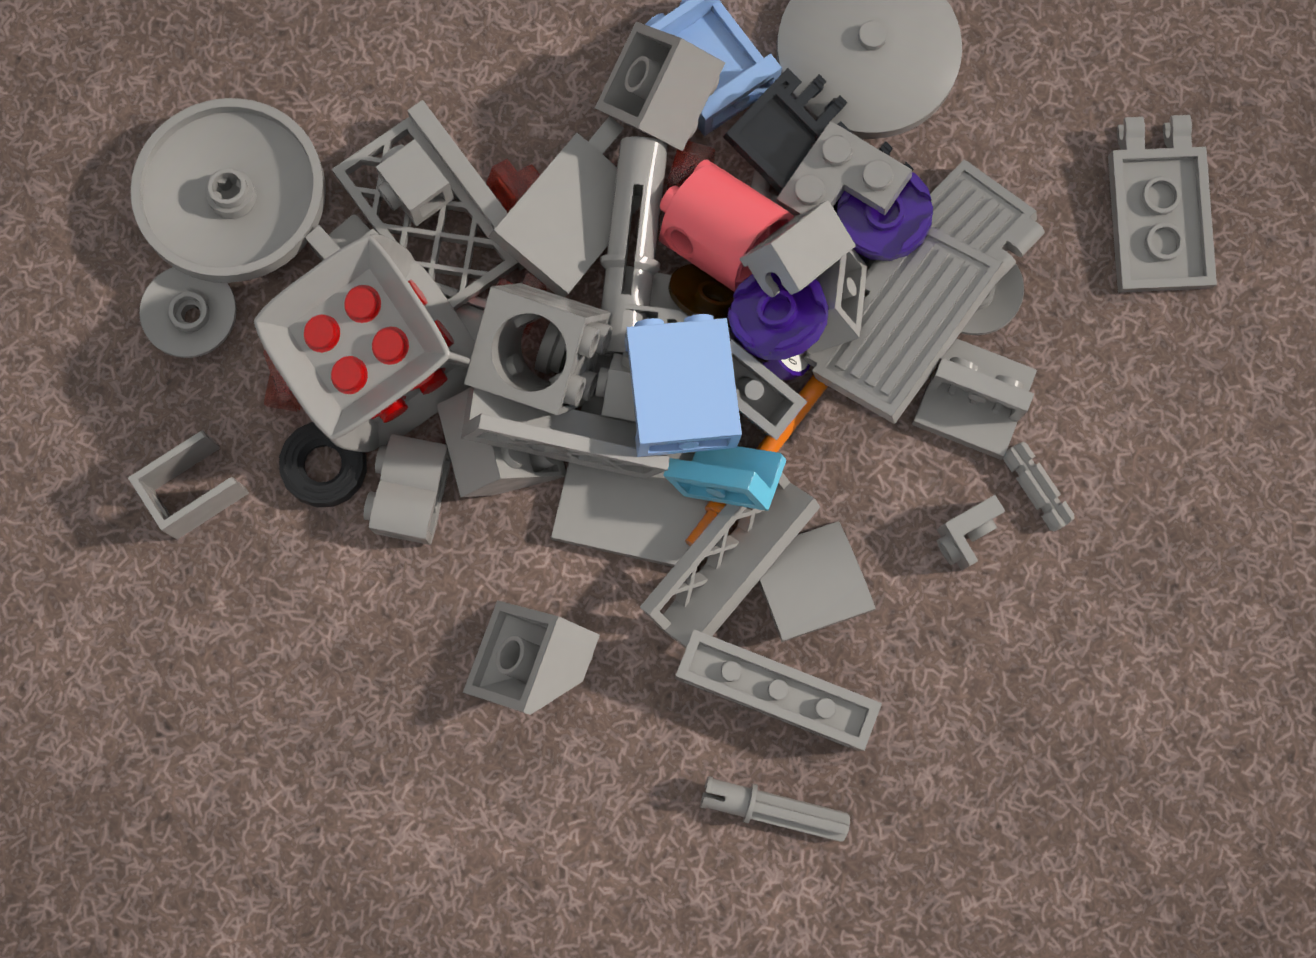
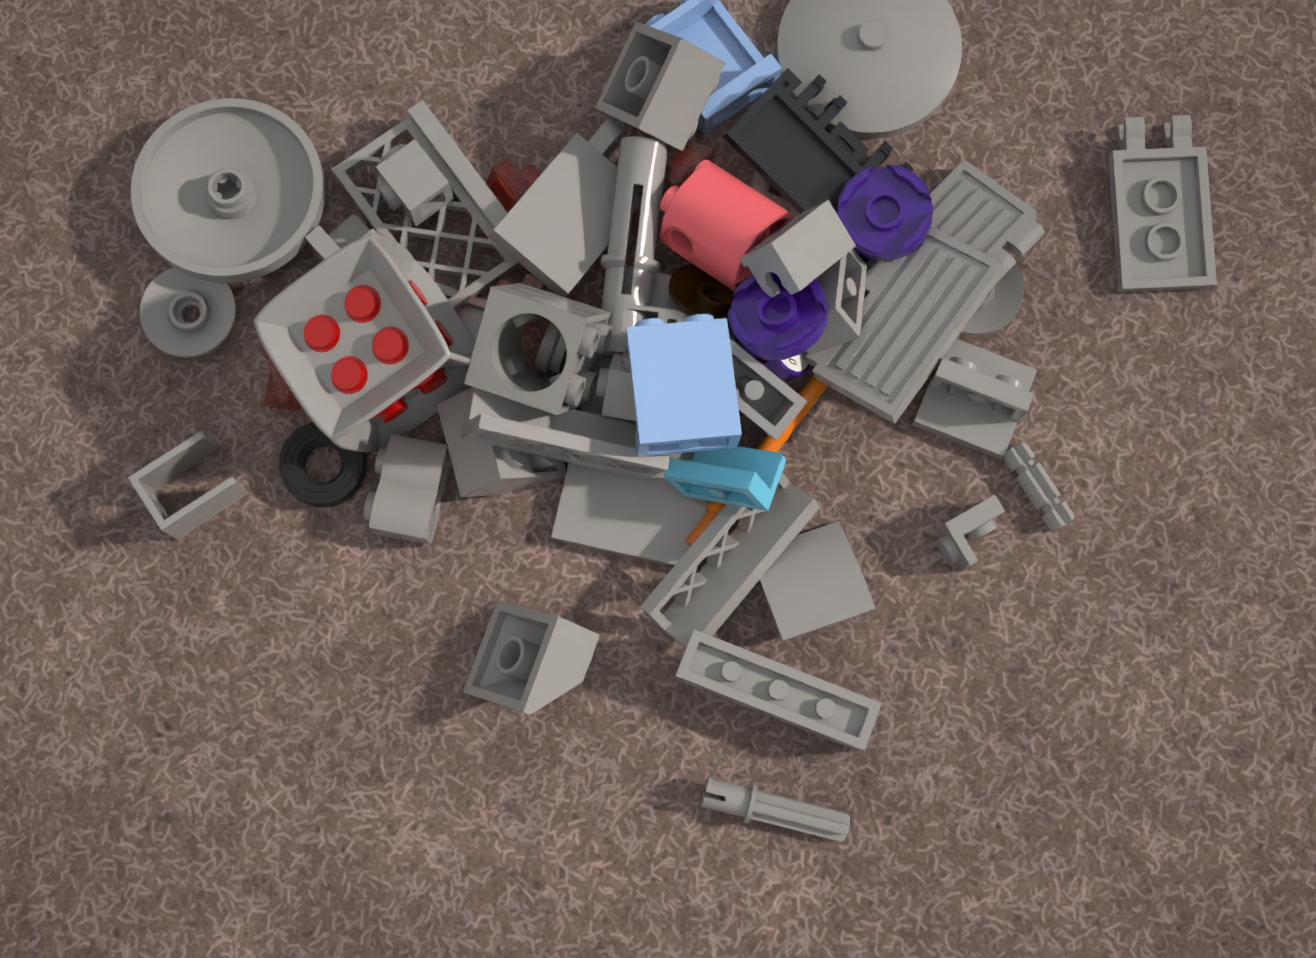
(841, 164): light grey plate -> none

